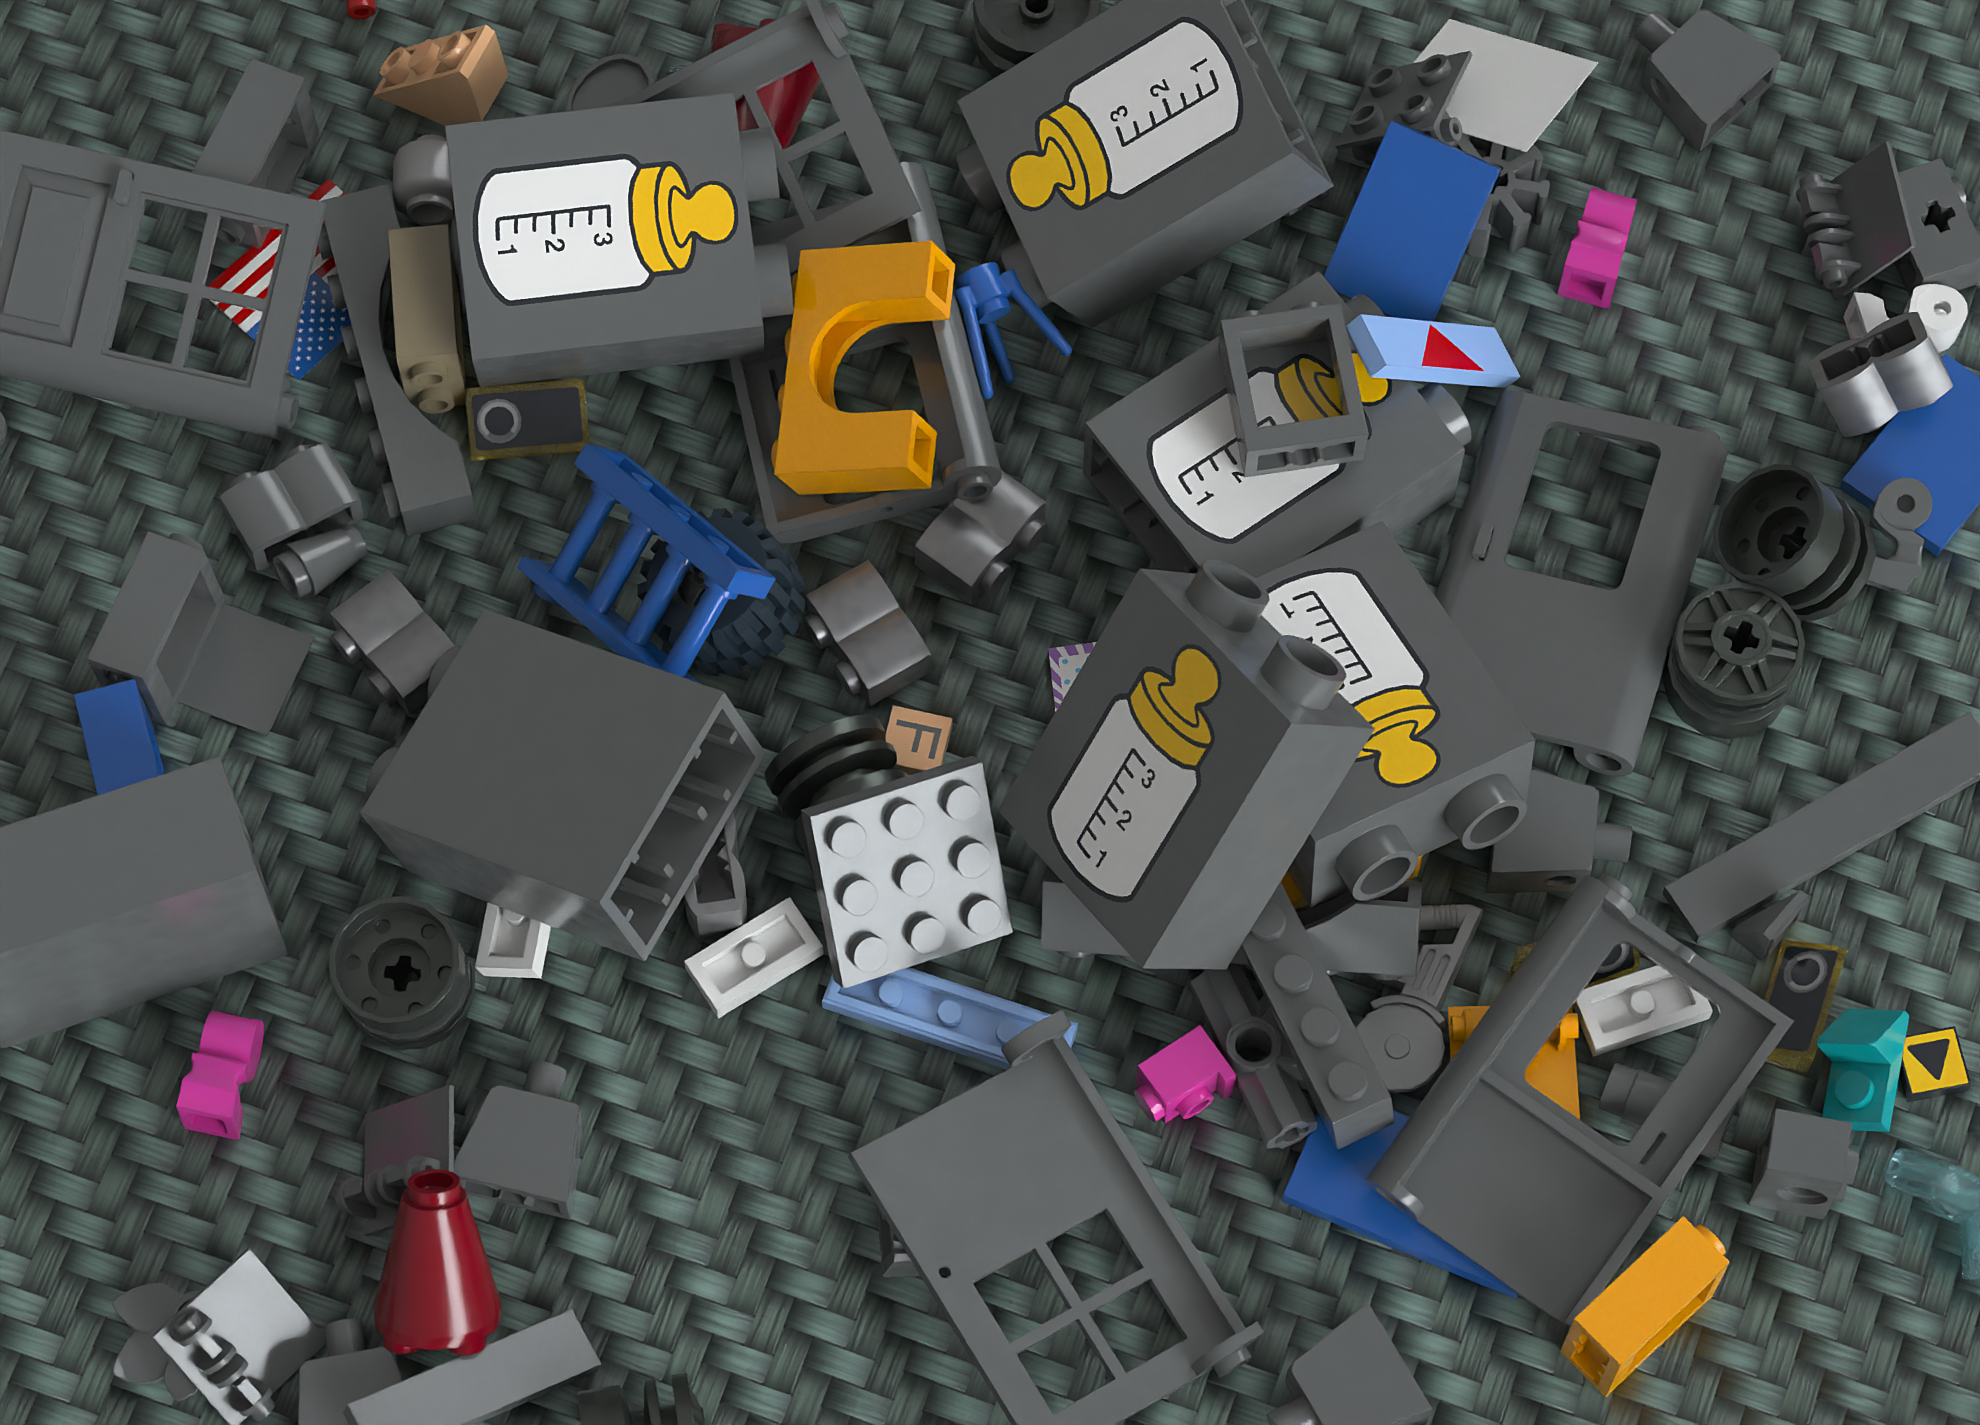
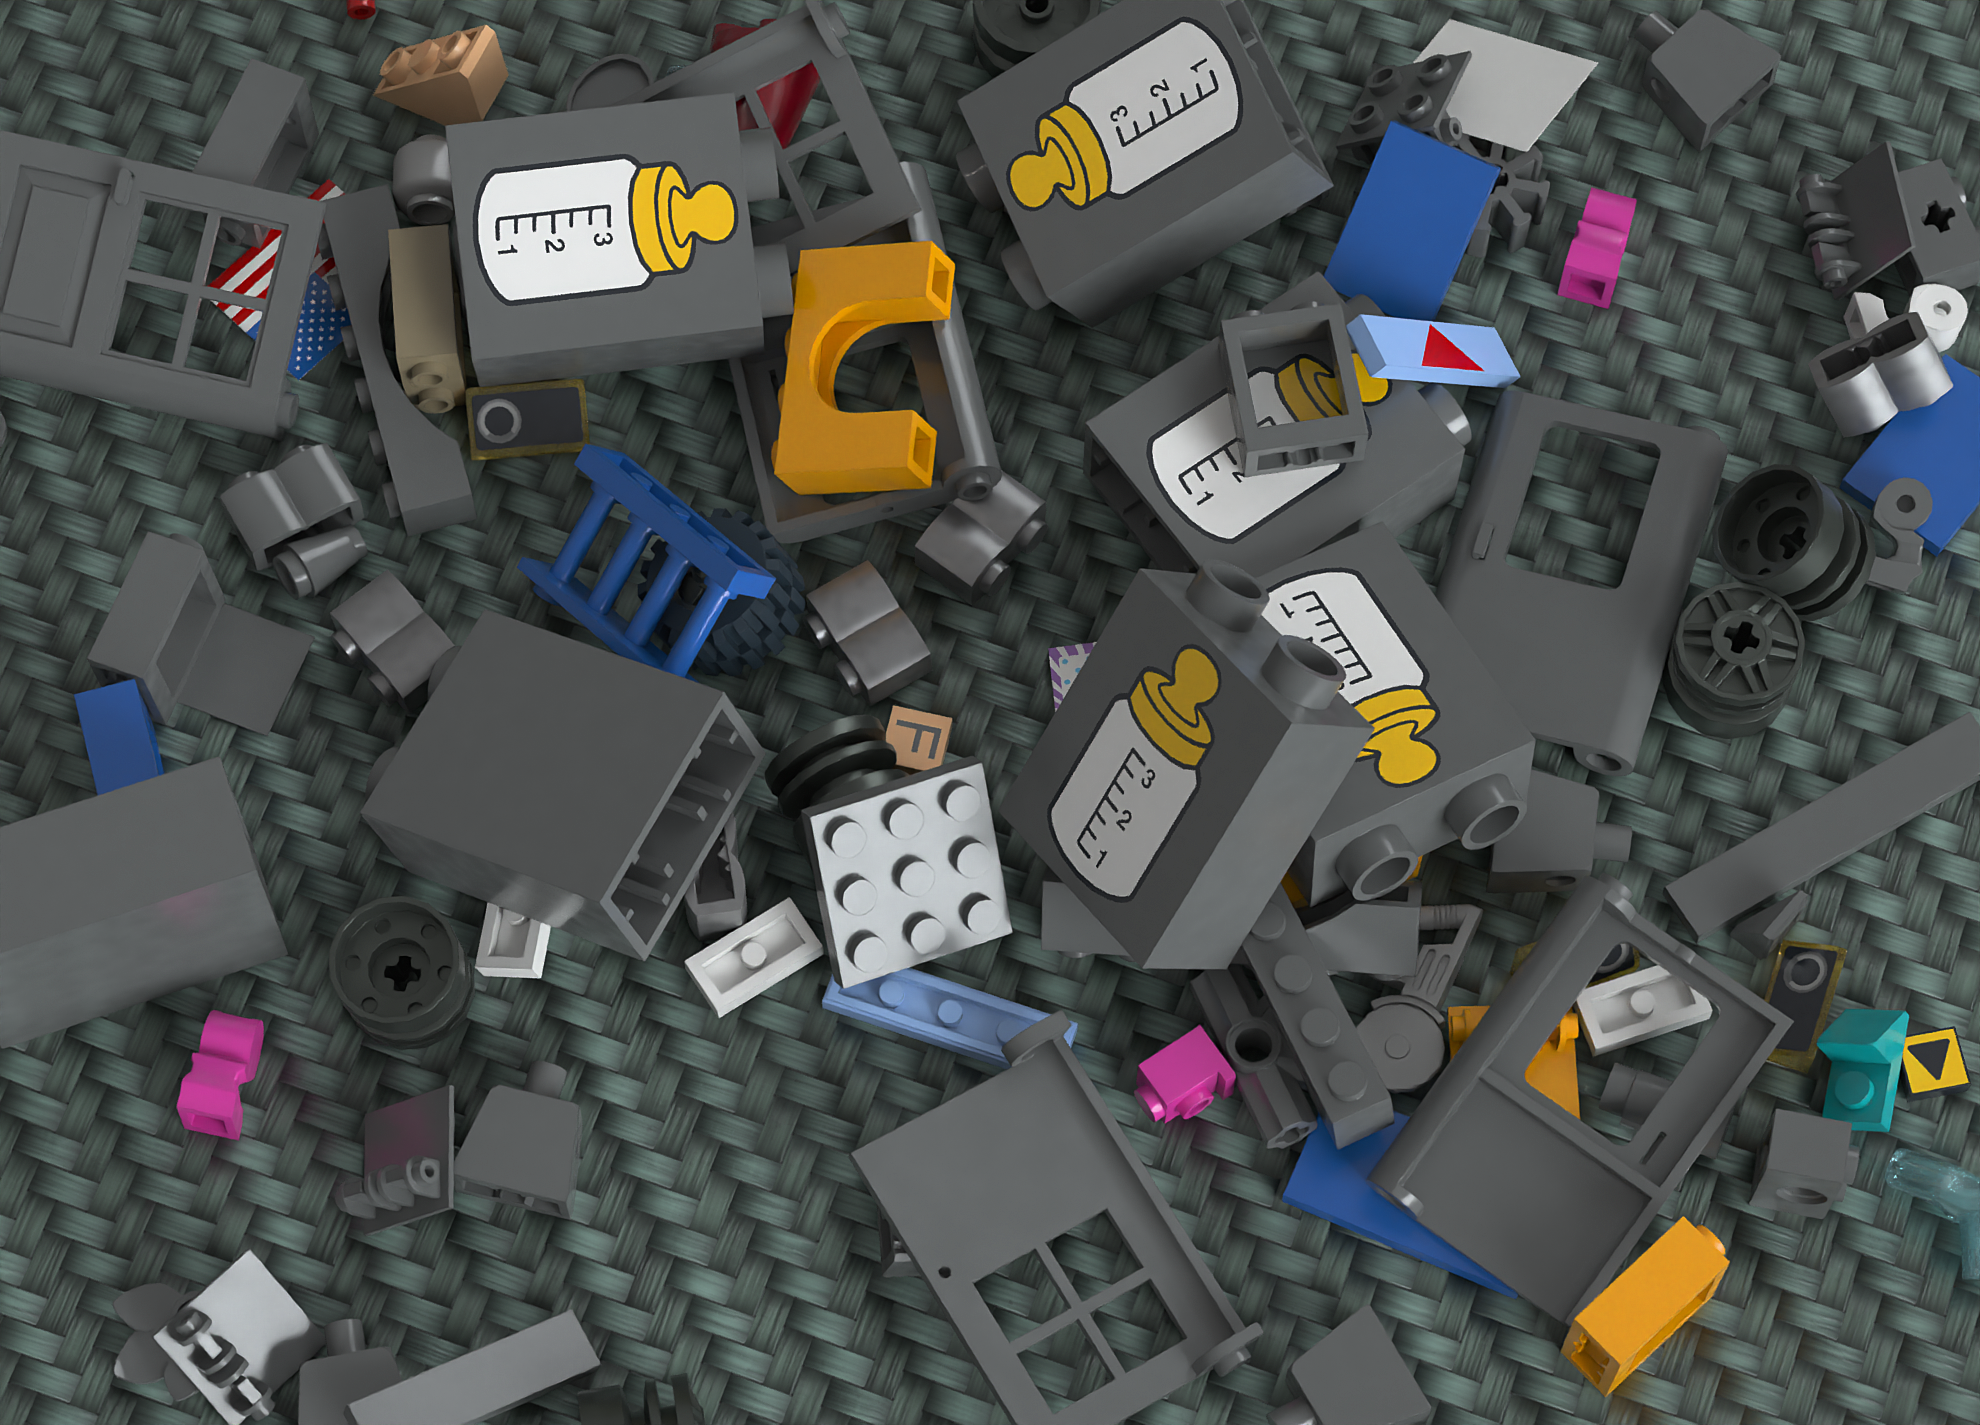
(436, 1272): dark red cone -> none
(984, 299): blue plant -> none

